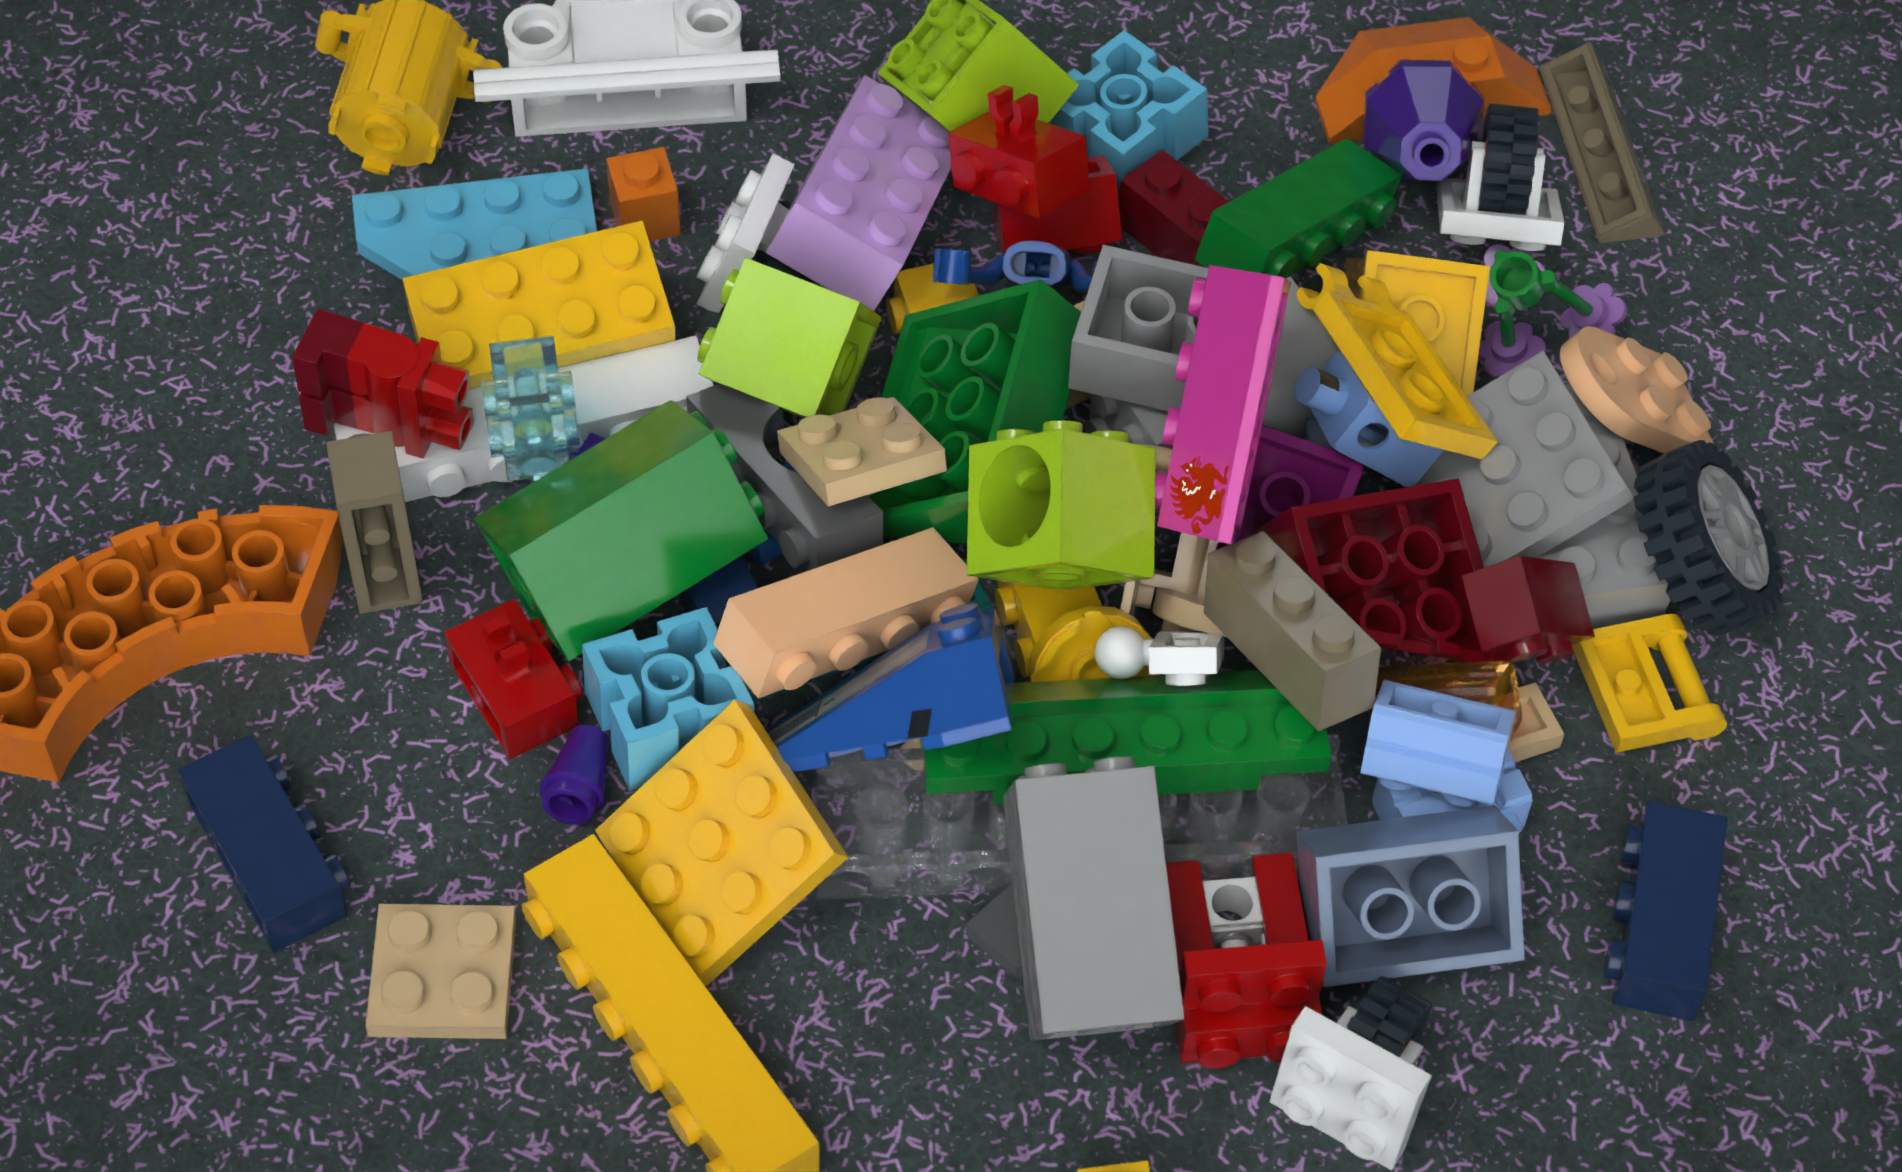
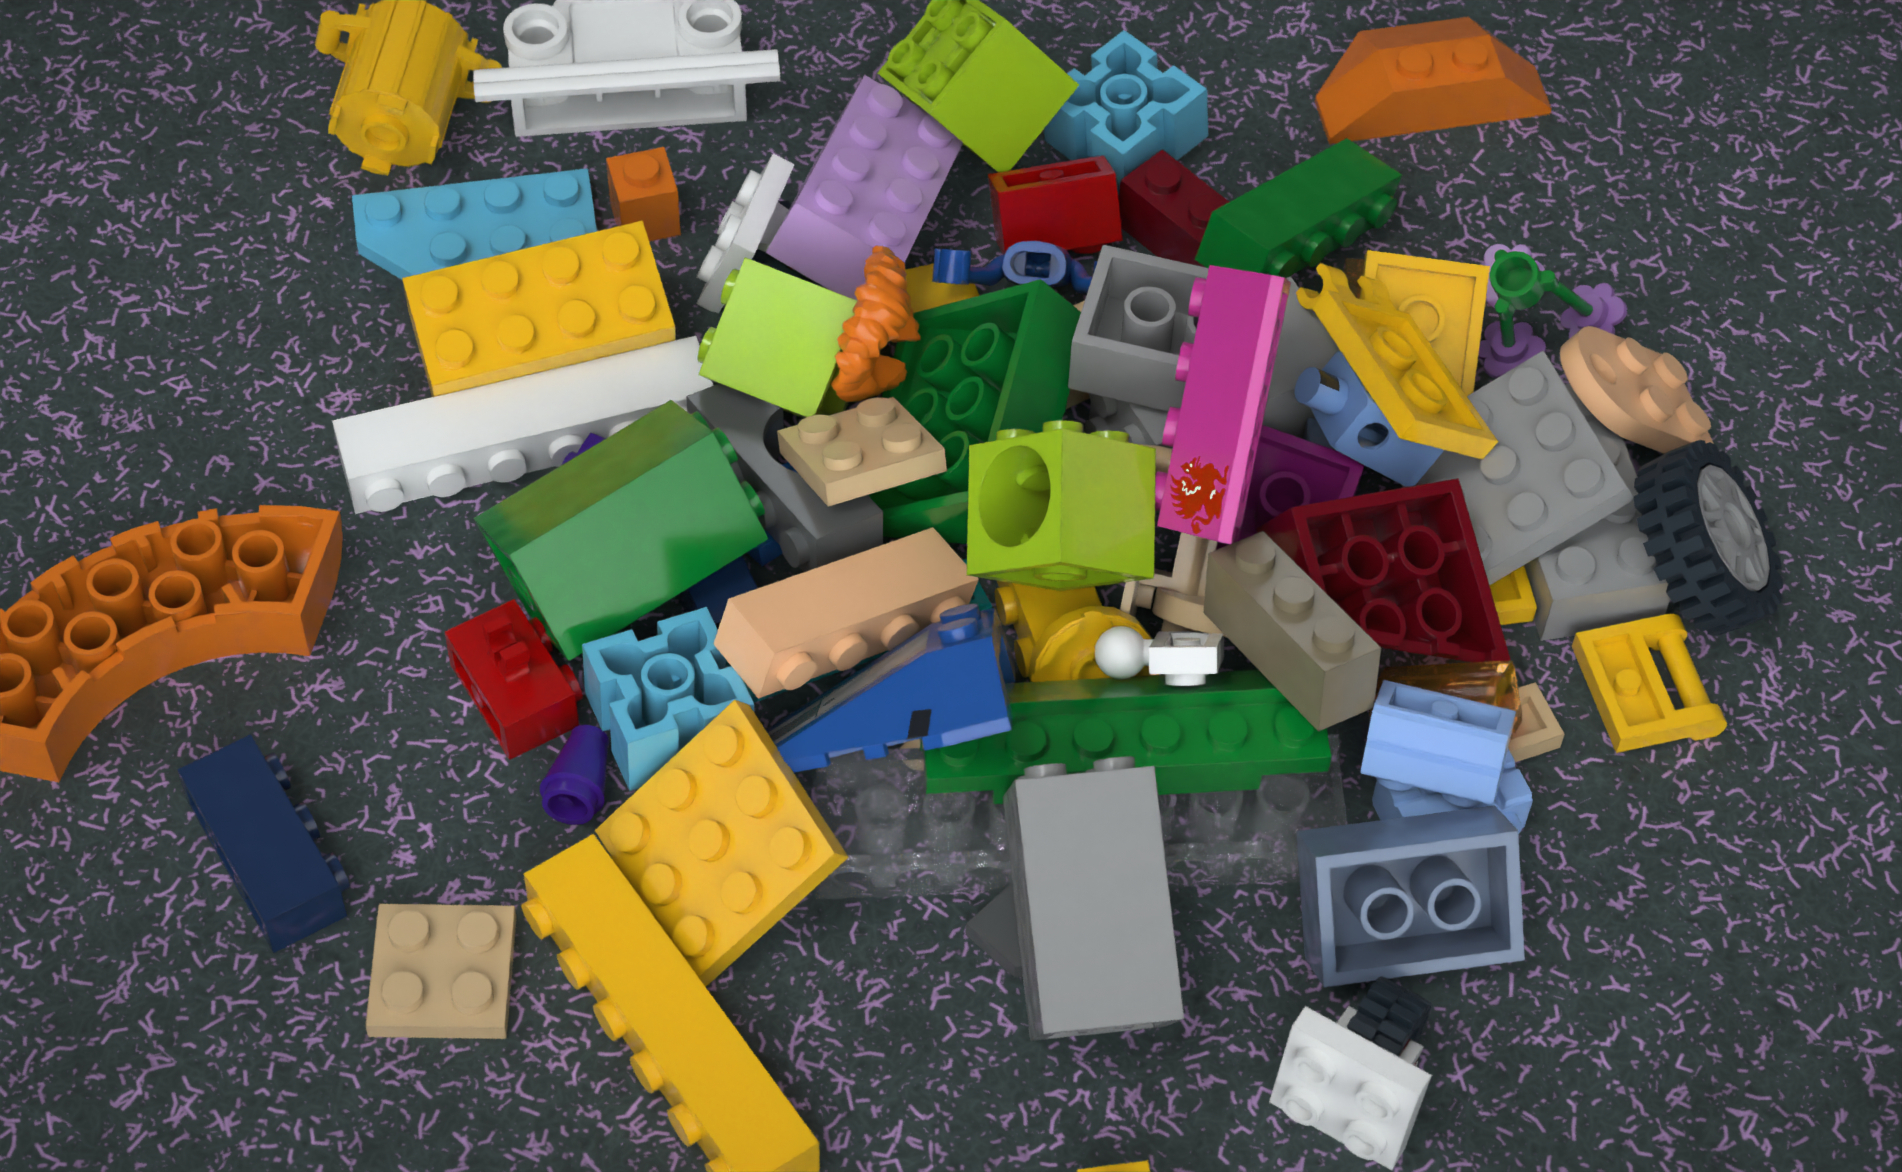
(374, 521): dark tan brick -> none
(380, 384): red hips -> none
(529, 408): clear light blue brick -> none
(879, 316): none -> orange piece
(1017, 157): red brick -> none
(1247, 975): red brick -> none
(1423, 119): dark purple cone -> none
(1503, 187): plate -> none
(1528, 608): dark red brick -> none
(1600, 147): dark tan slope -> none
(1666, 910): dark blue brick -> none

